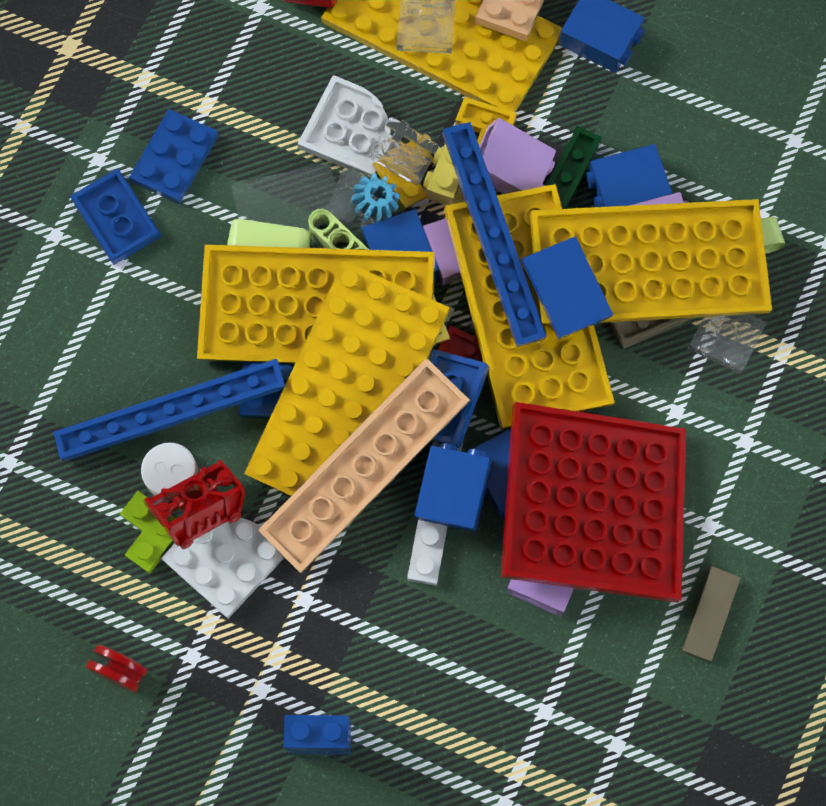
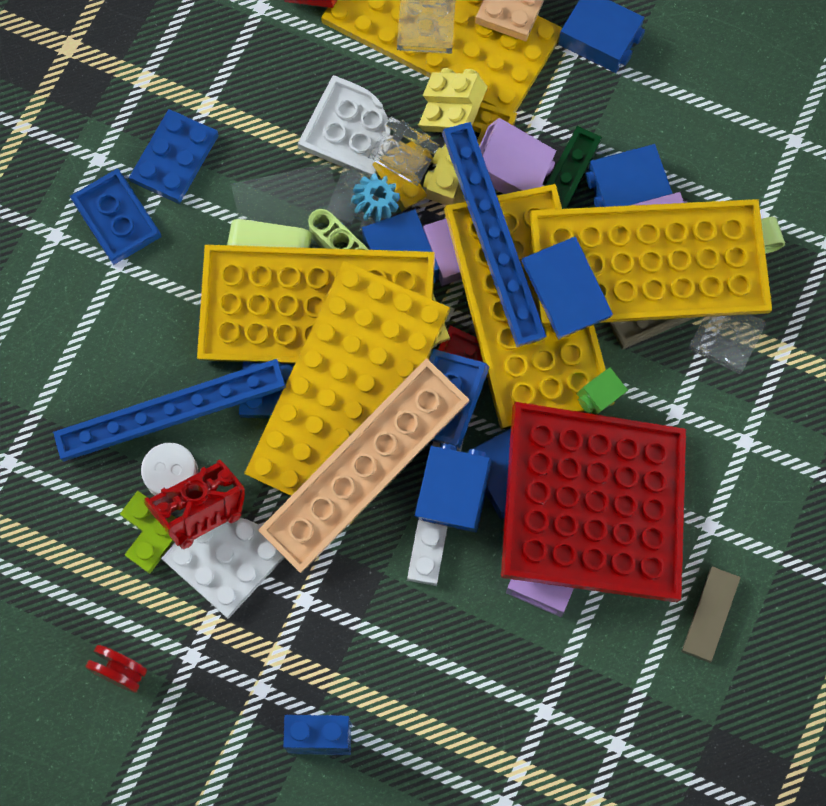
(451, 99): none -> light yellow plate
(601, 392): none -> bright green brick

